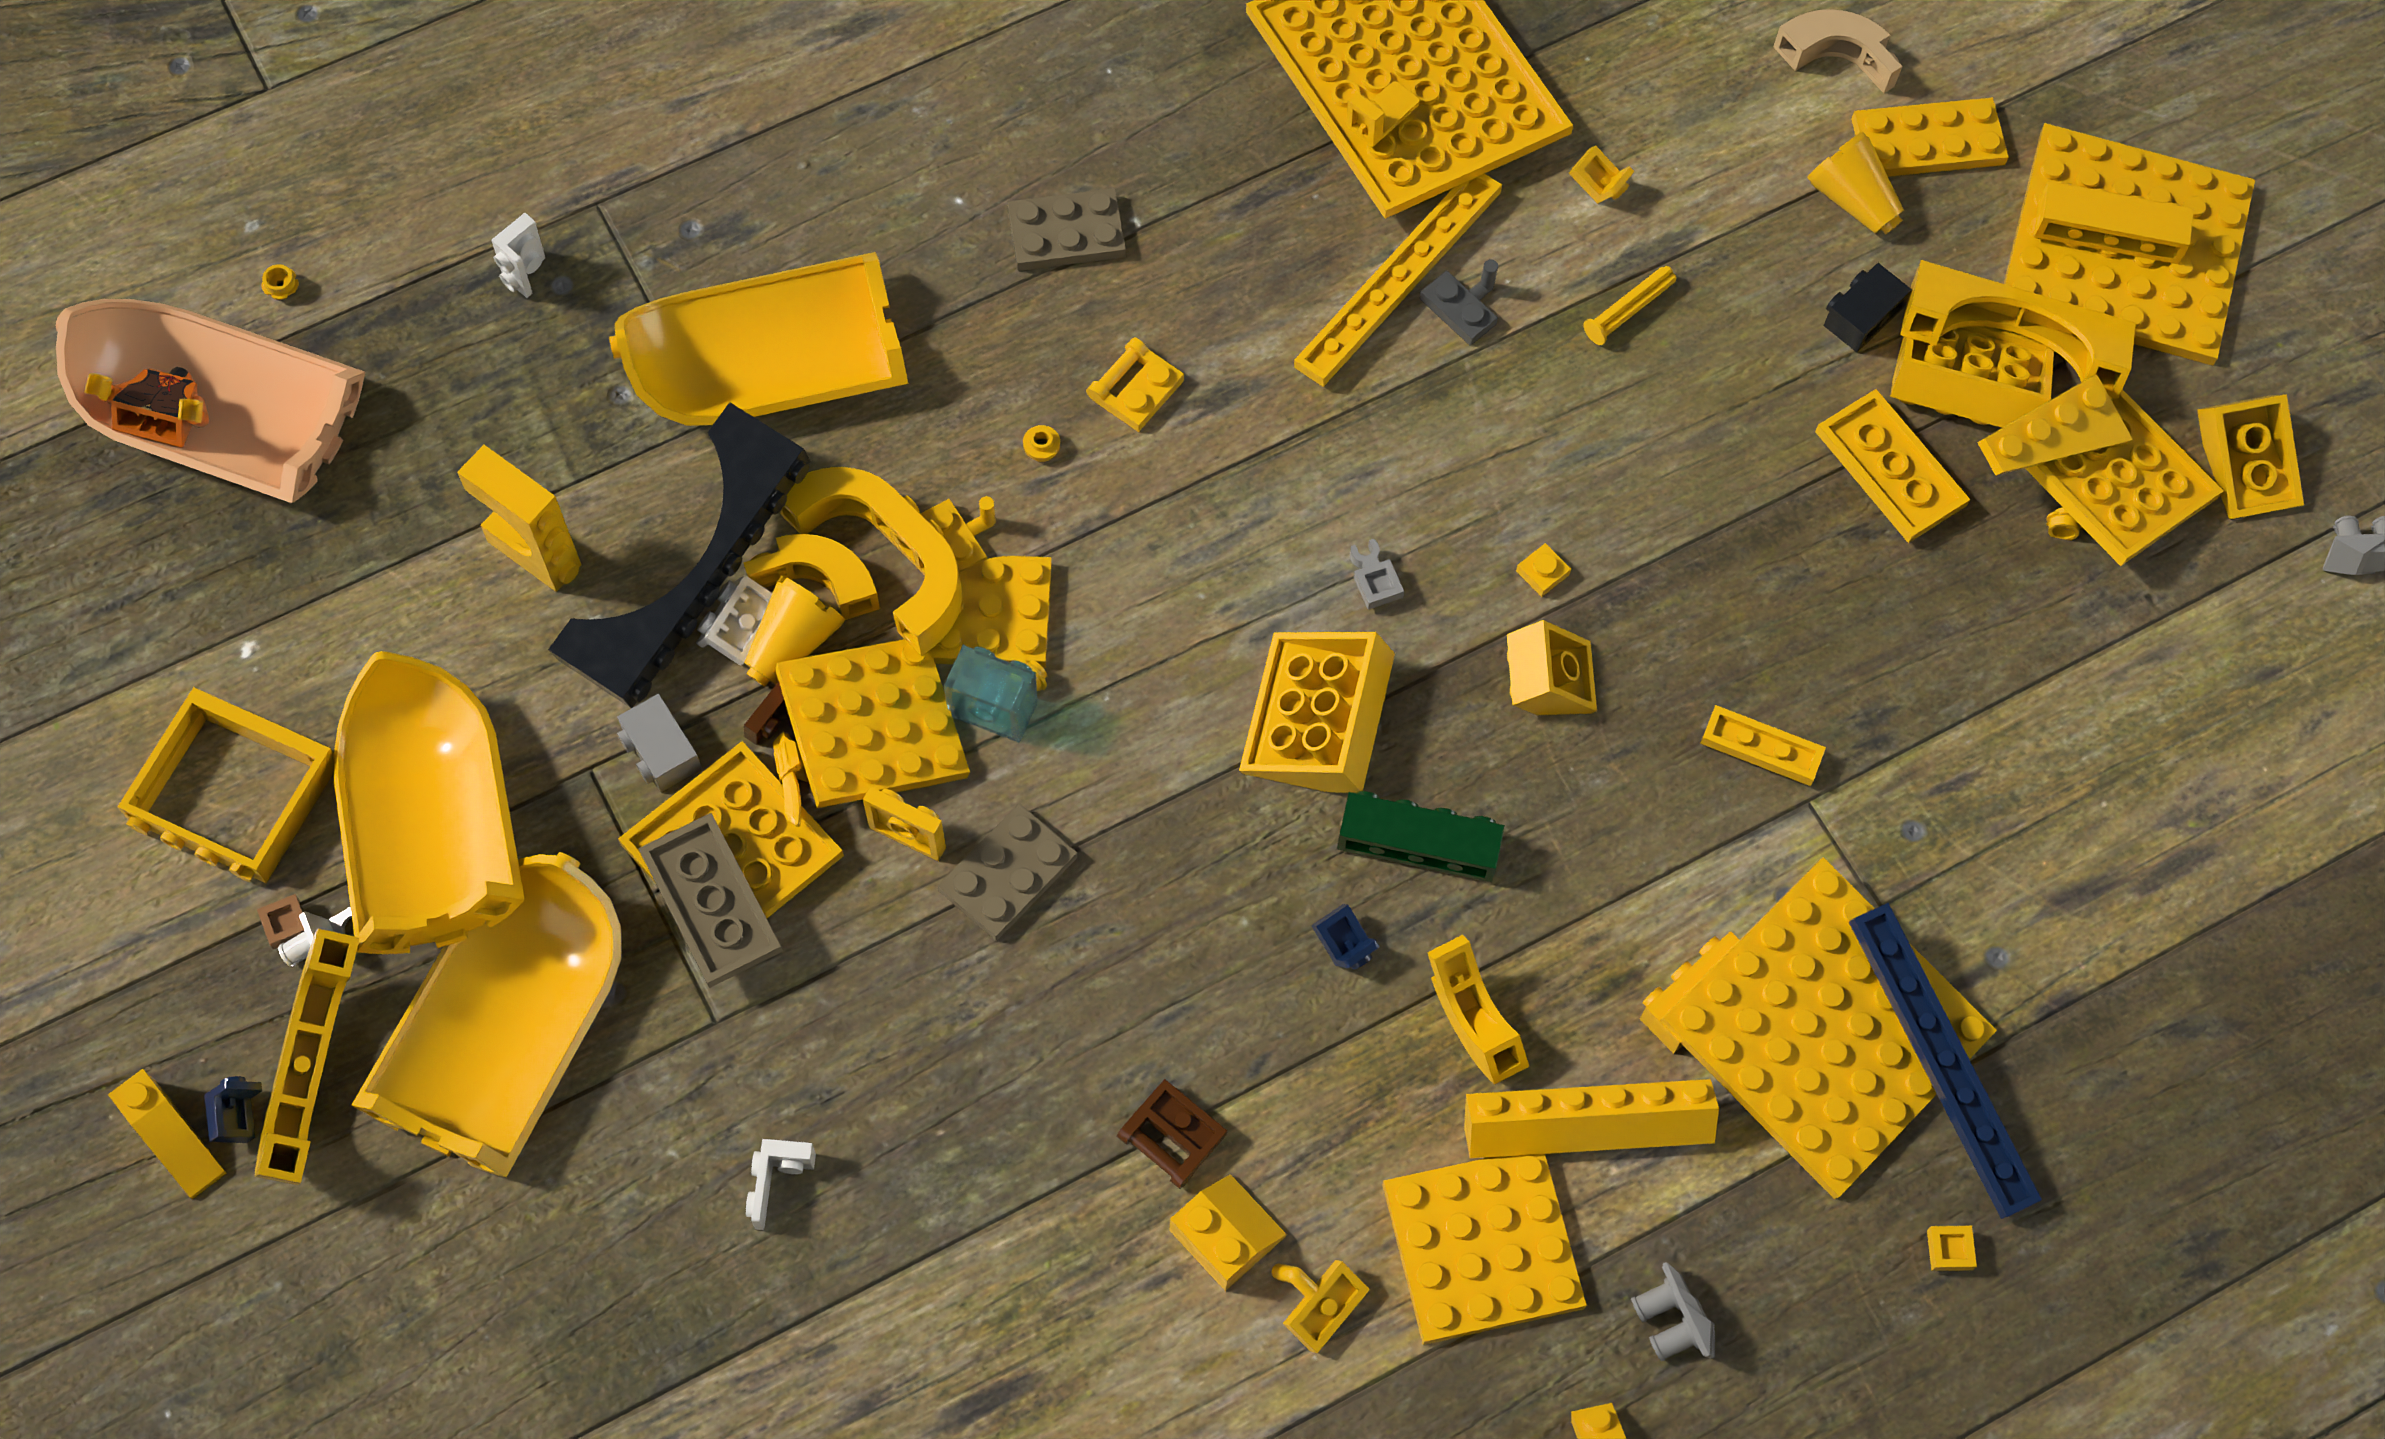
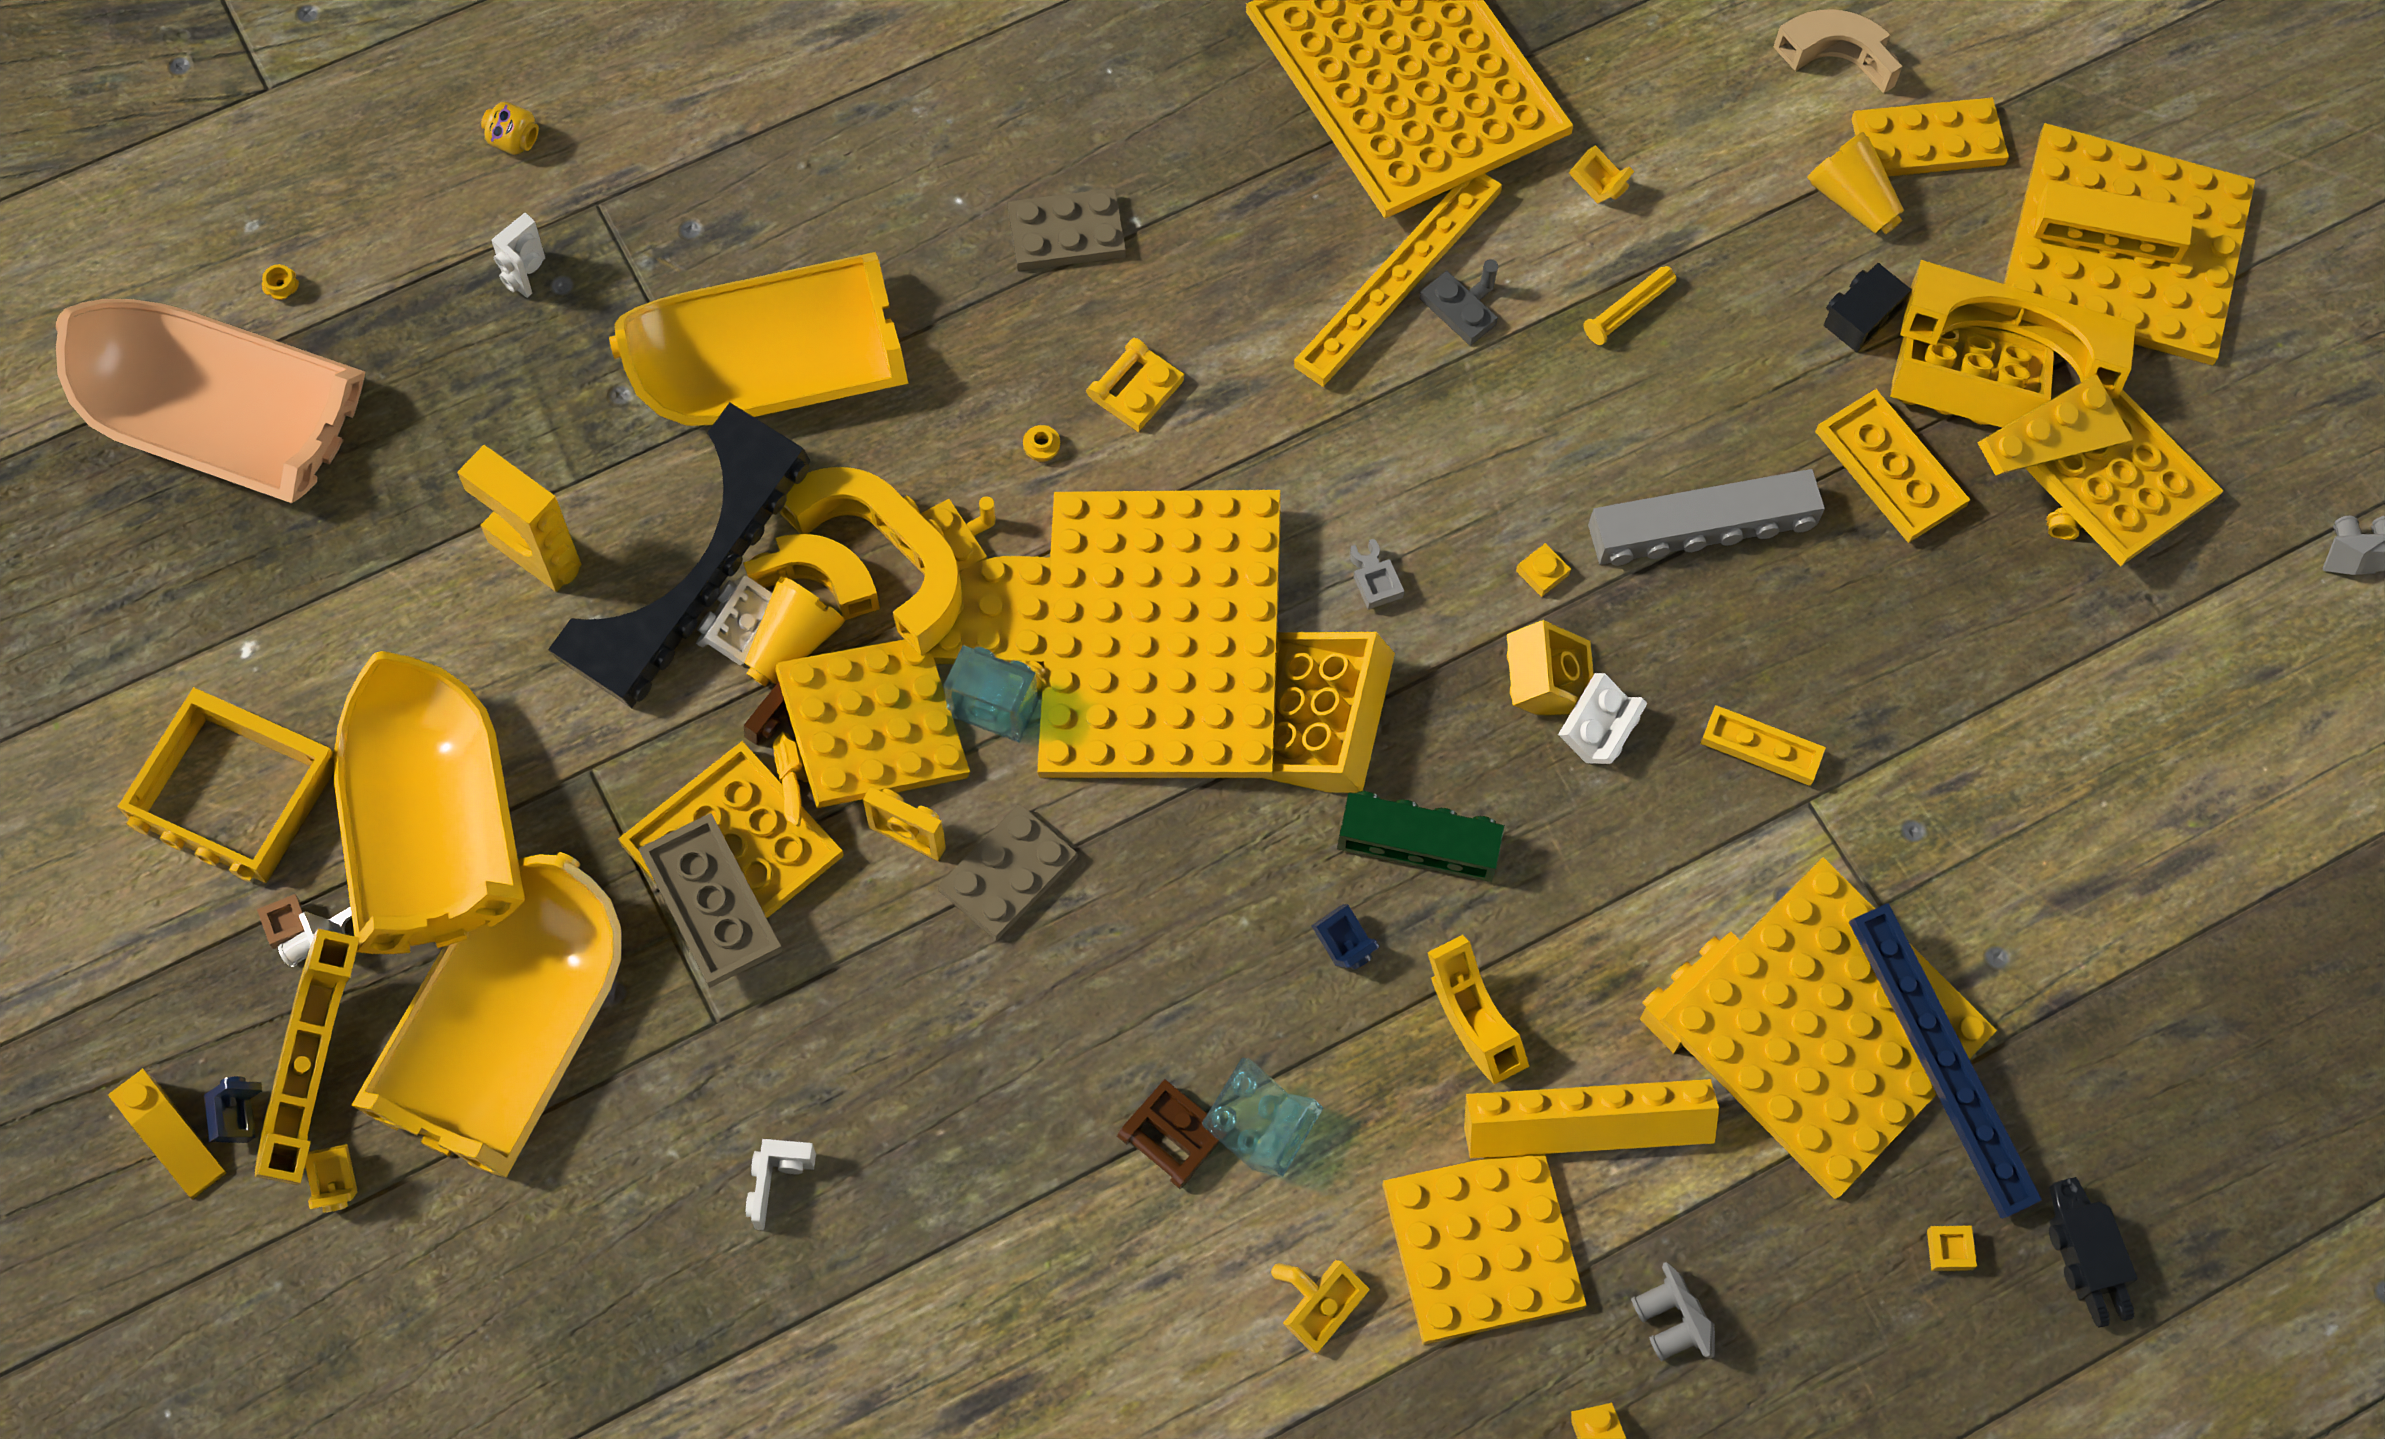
(153, 404): torso -> none
(330, 1178): none -> yellow bracket
(509, 128): none -> yellow head
(659, 744): light grey brick -> none
(1161, 635): none -> yellow plate
(1225, 1230): yellow slope -> none
(1261, 1119): none -> clear light blue bracket
(1379, 116): yellow bracket -> none
(1601, 721): none -> white bracket
(1706, 517): none -> light grey brick
(2091, 1251): none -> black hinge
(2252, 454): yellow slope -> none

